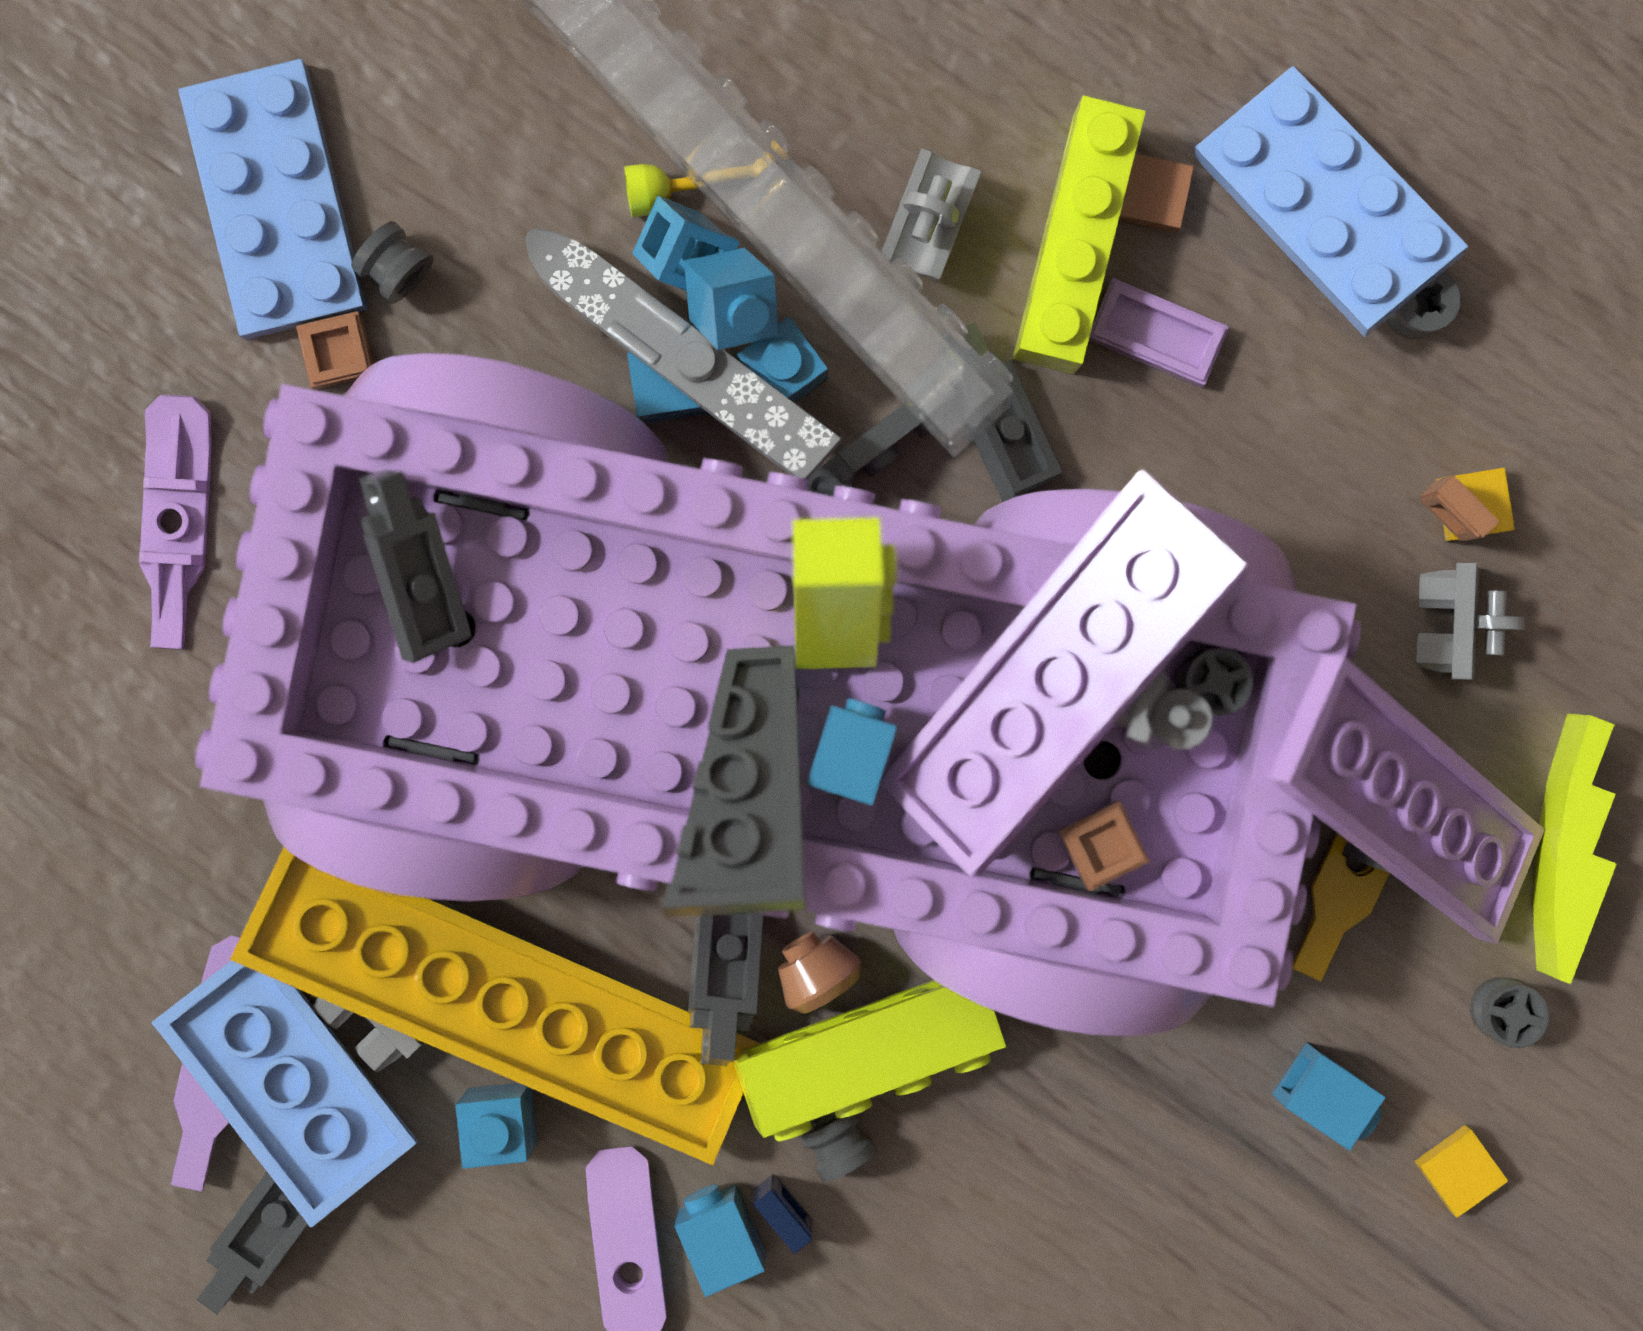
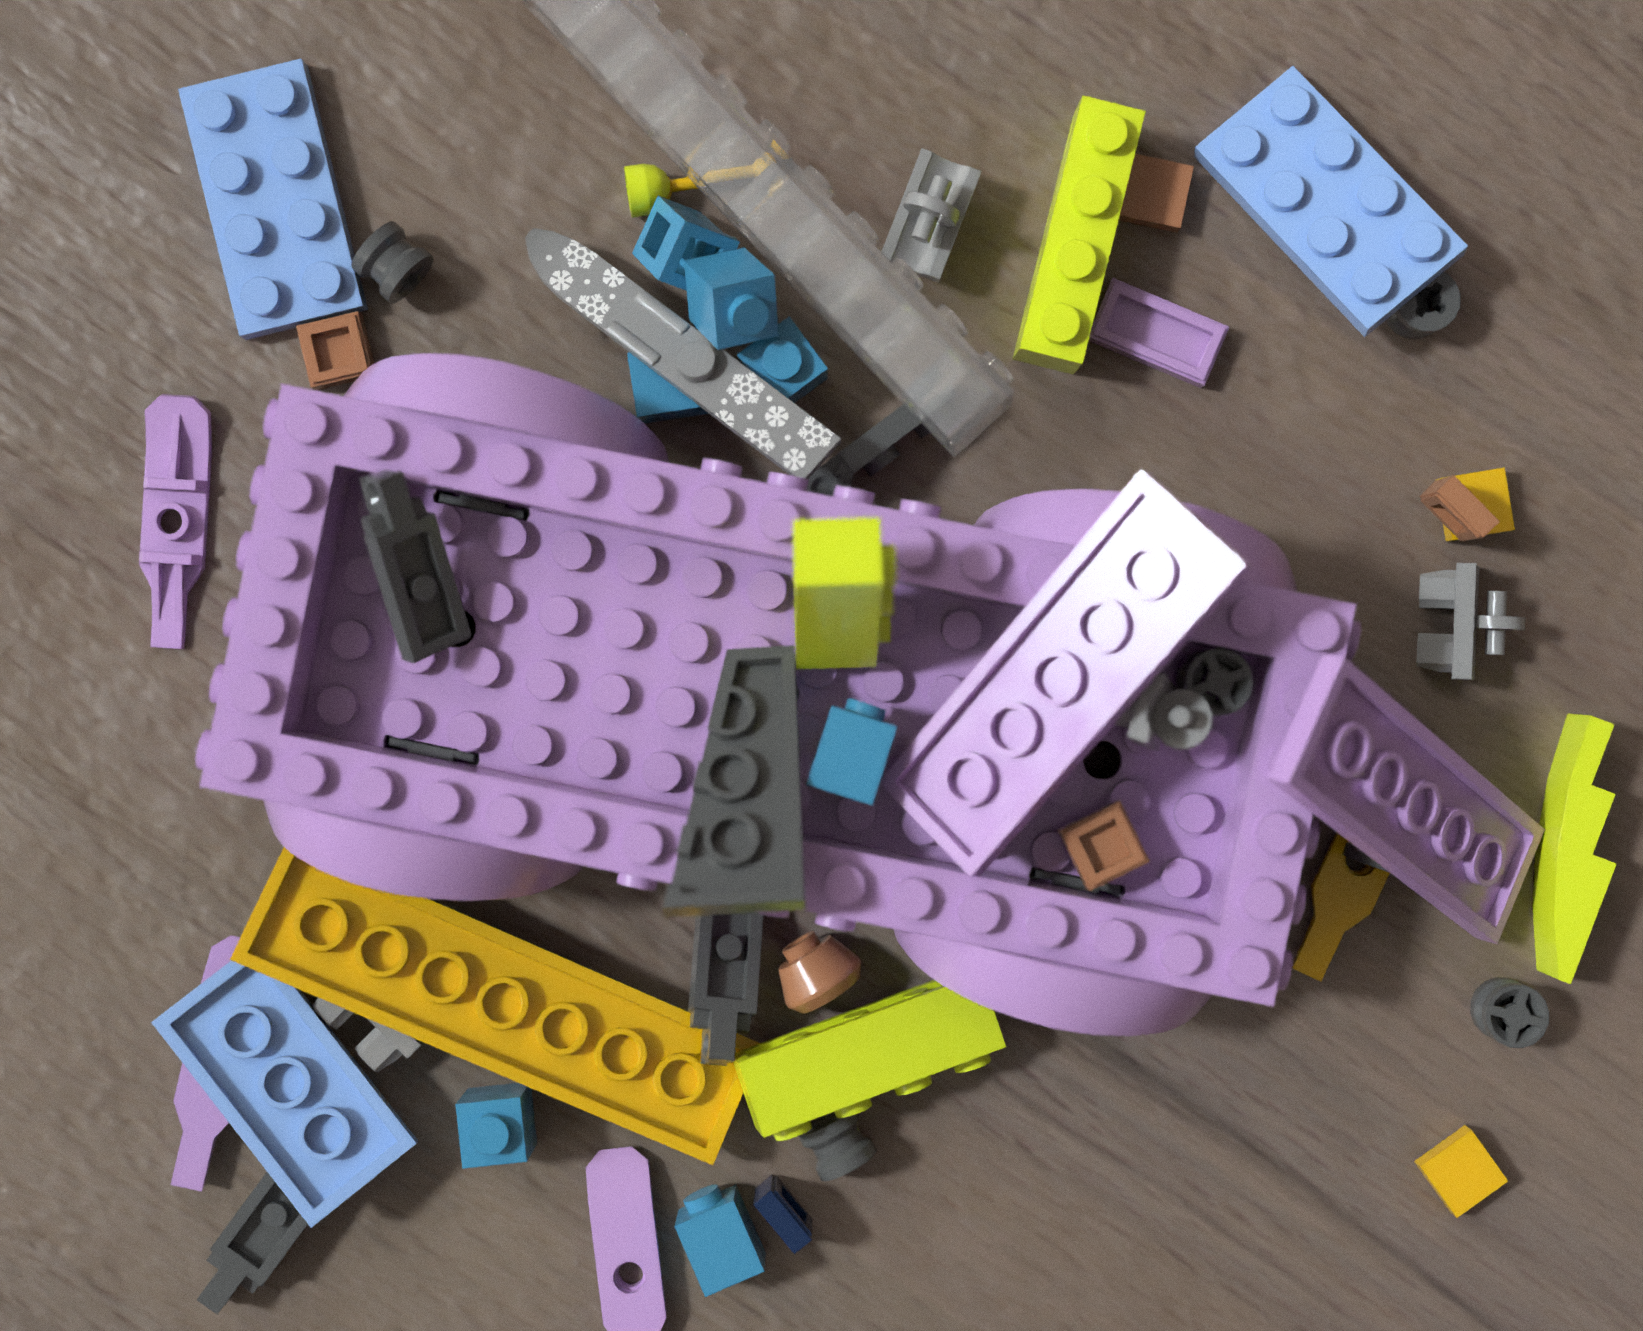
(1015, 443): dark grey hinge -> none
(1330, 1097): dark azure brick -> none

